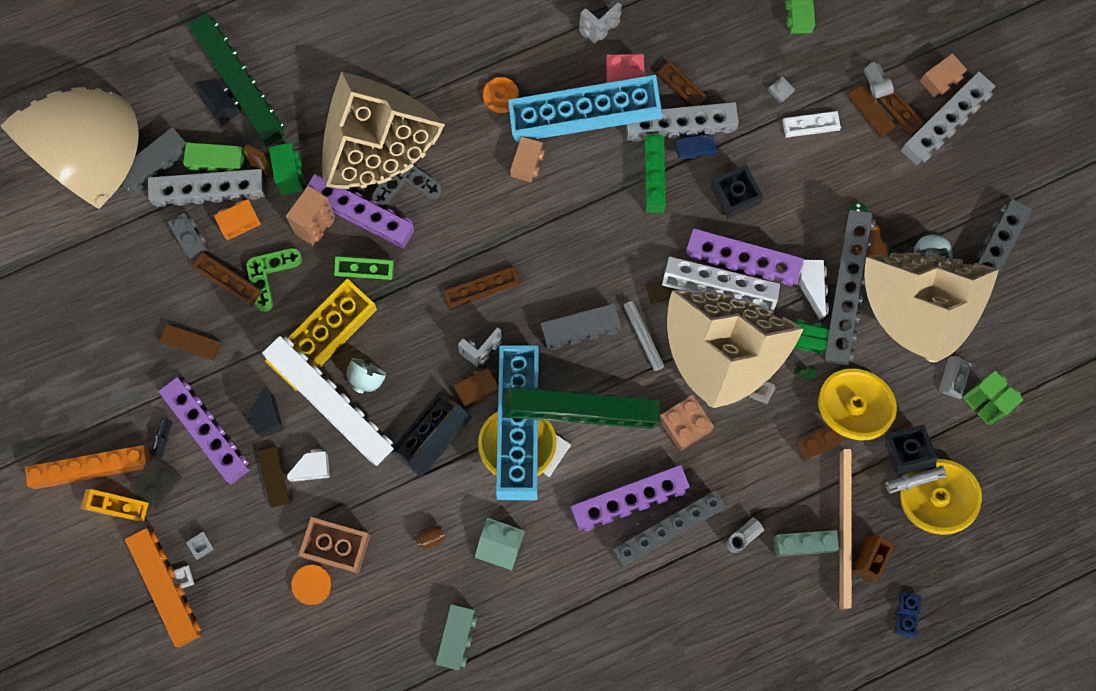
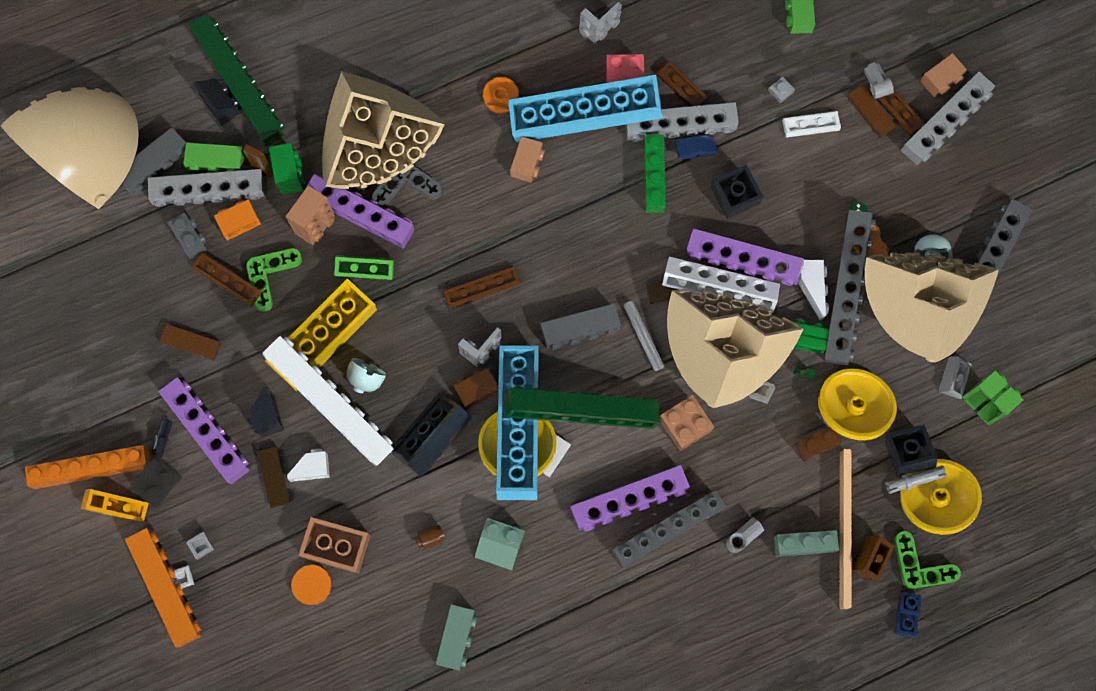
(920, 574): none -> bright green beam

